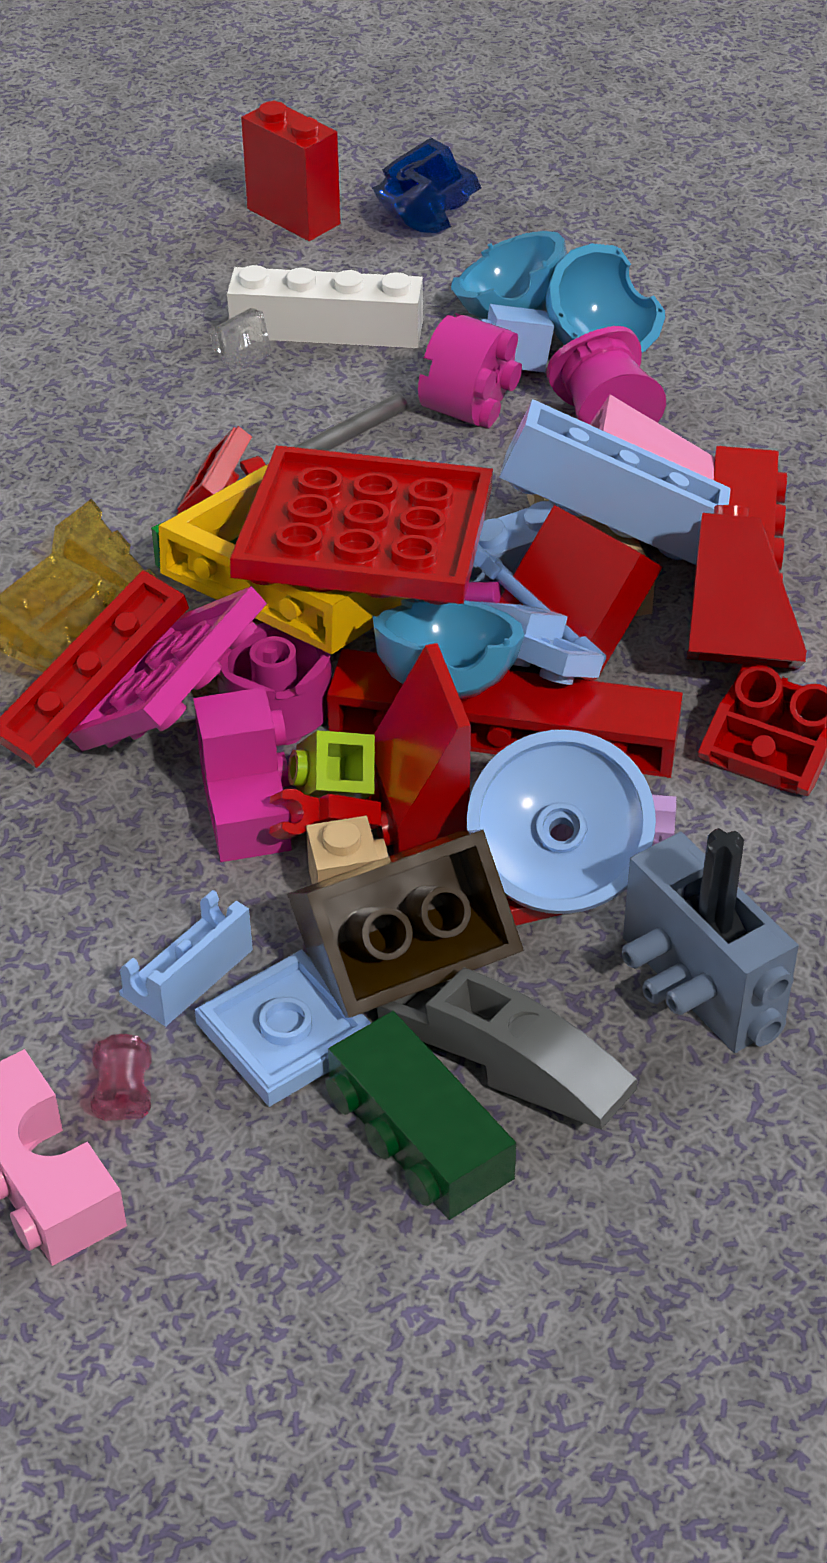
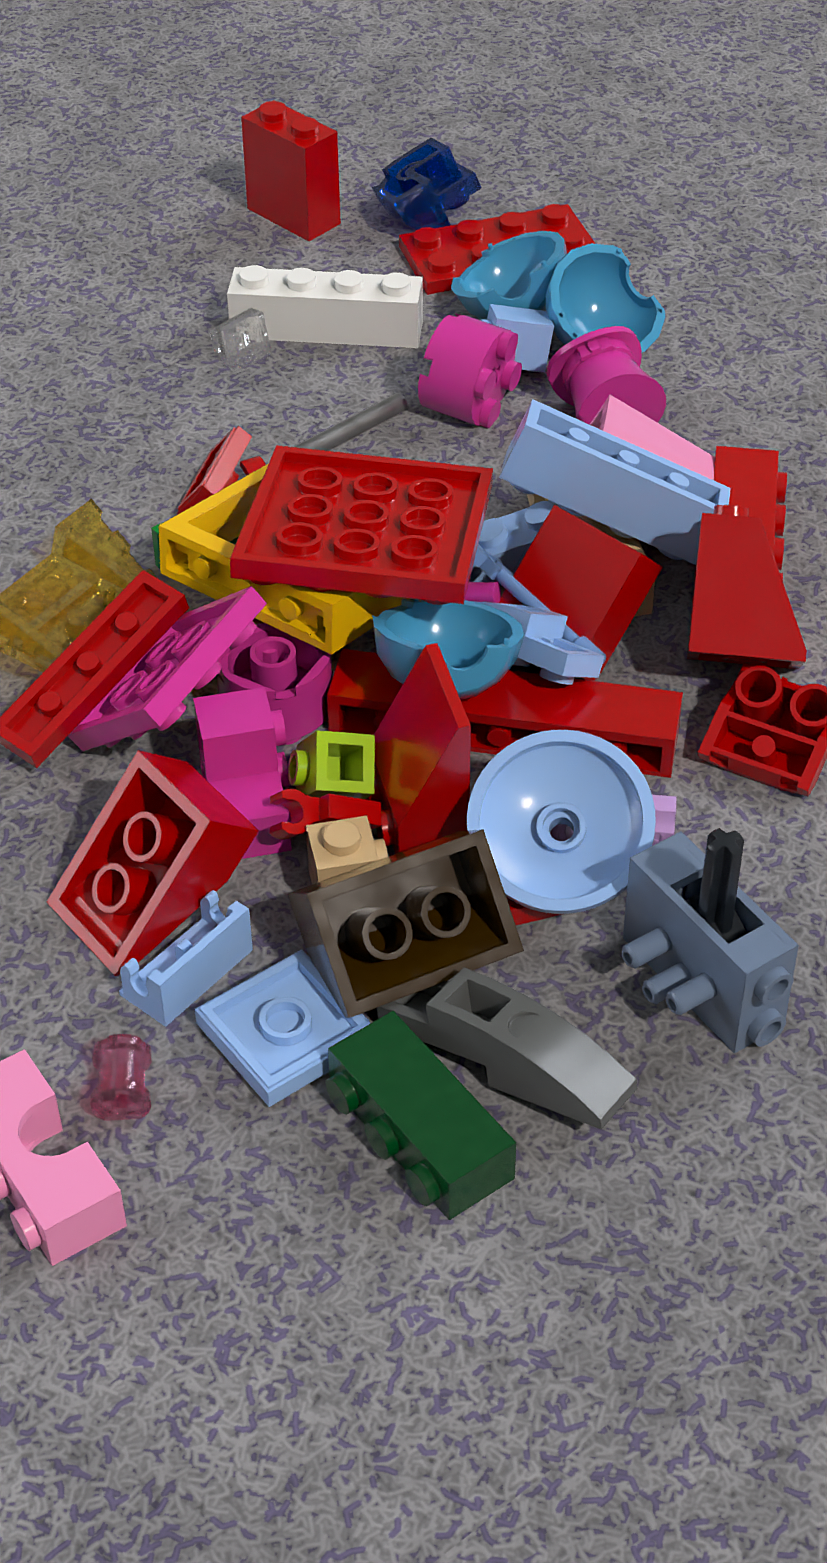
(149, 859): none -> red slope
(449, 250): none -> red plate

